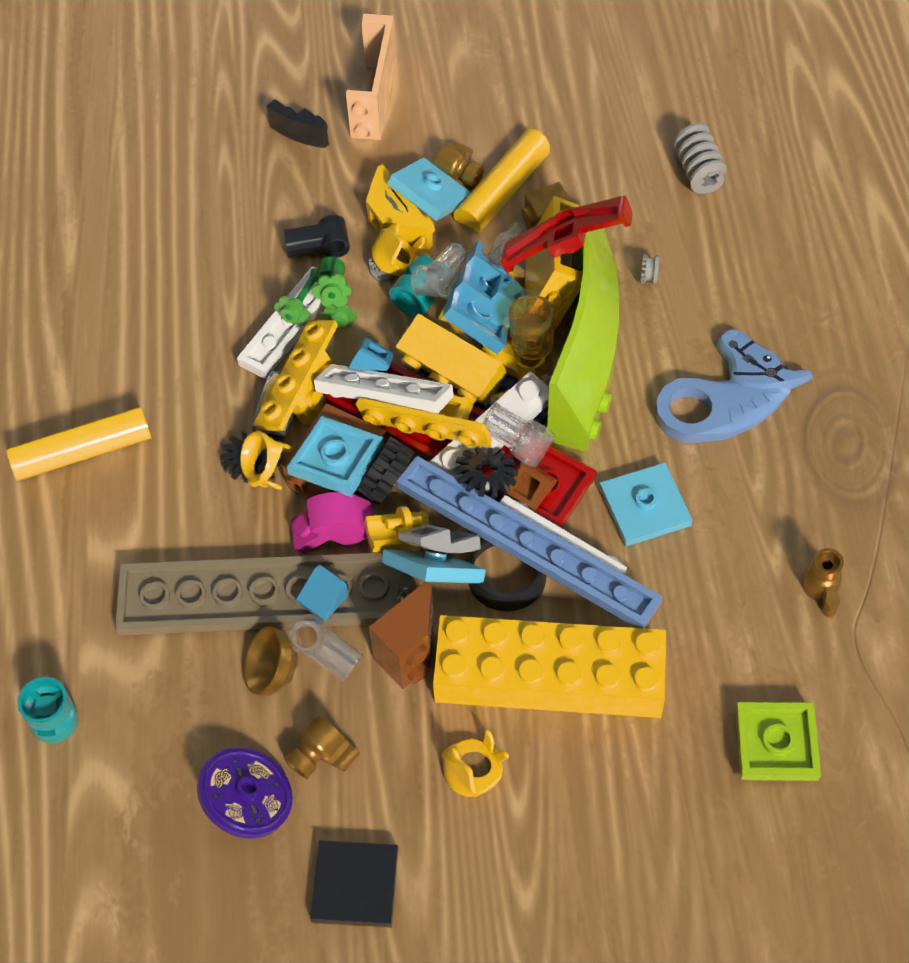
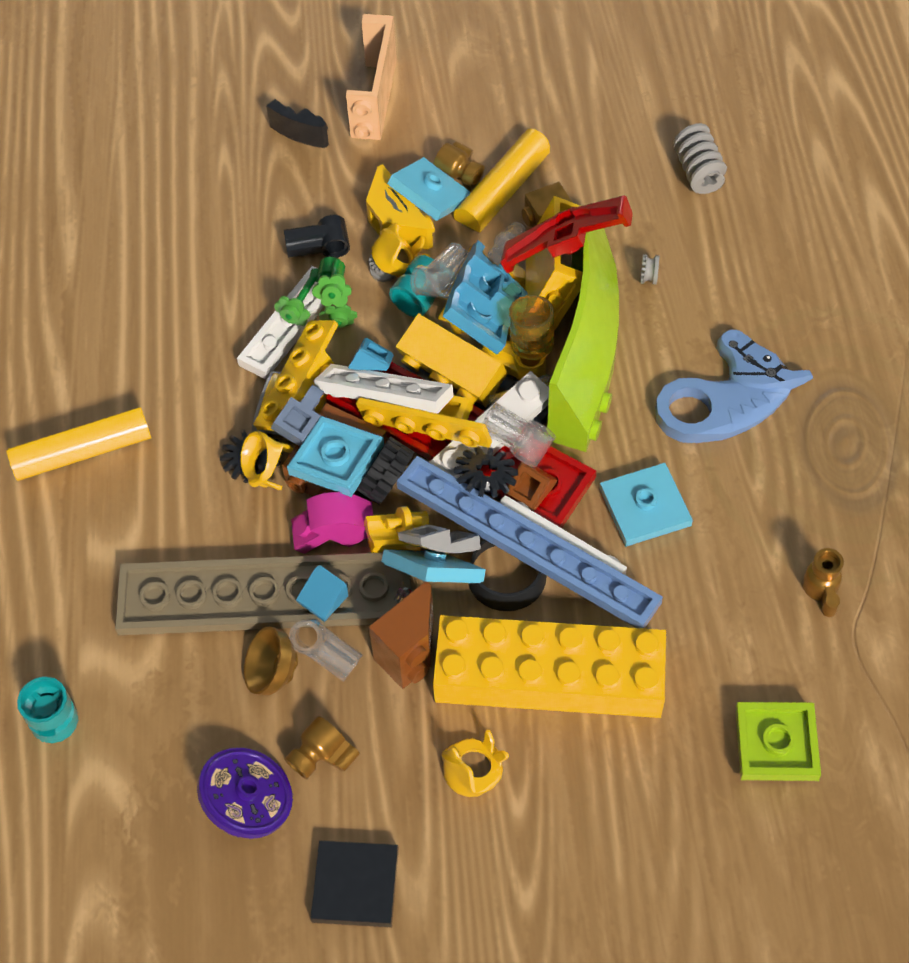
(298, 417): none -> sand blue plate

